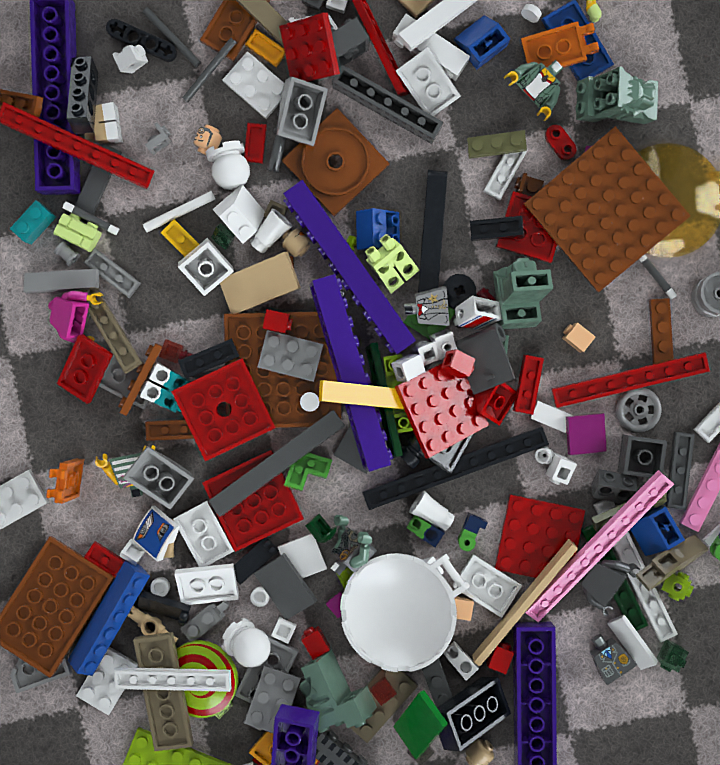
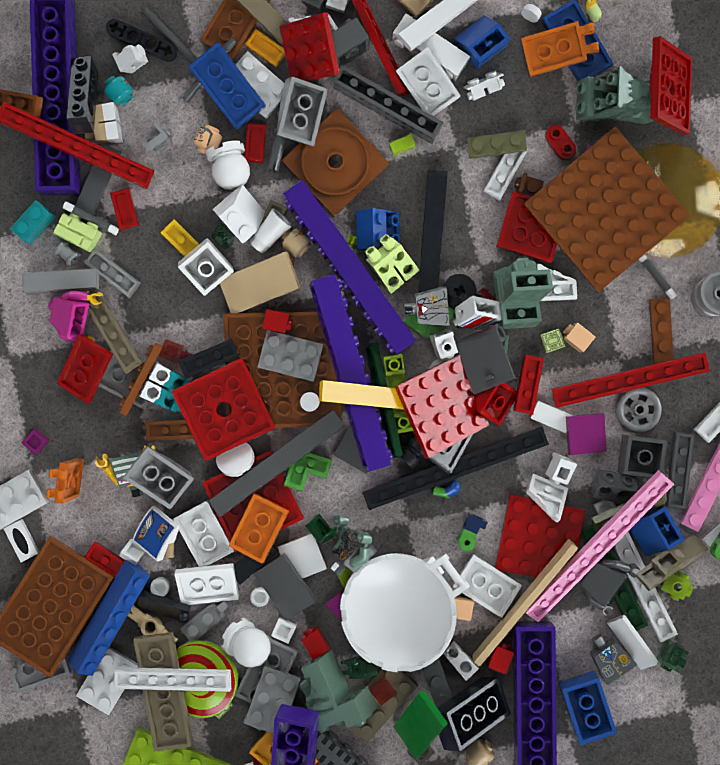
(21, 540): none -> white tile
(35, 441): none -> magenta tile
(118, 90): none -> teal head
(124, 209): none -> red tile
(179, 211): white piece -> none
(227, 85): none -> blue tile
(236, 460): none -> white tile
(258, 528): none -> orange plate
(359, 668): none -> clear green brick
(402, 145): none -> lime piece
(408, 367): white brick -> none
(425, 530): leg -> none
(427, 351): white brick -> none
(431, 511): white plant -> none
(447, 492): none -> arm
(458, 364): brick -> none
(477, 86): none -> white hinge
(496, 228): black hinge -> none
(538, 84): torso -> none
(539, 455): white plate -> none
(547, 495): none -> white wing
(552, 340): none -> yellowish green tile
(563, 287): none -> white wing
(587, 707): none -> blue brick
(670, 86): none -> red piece

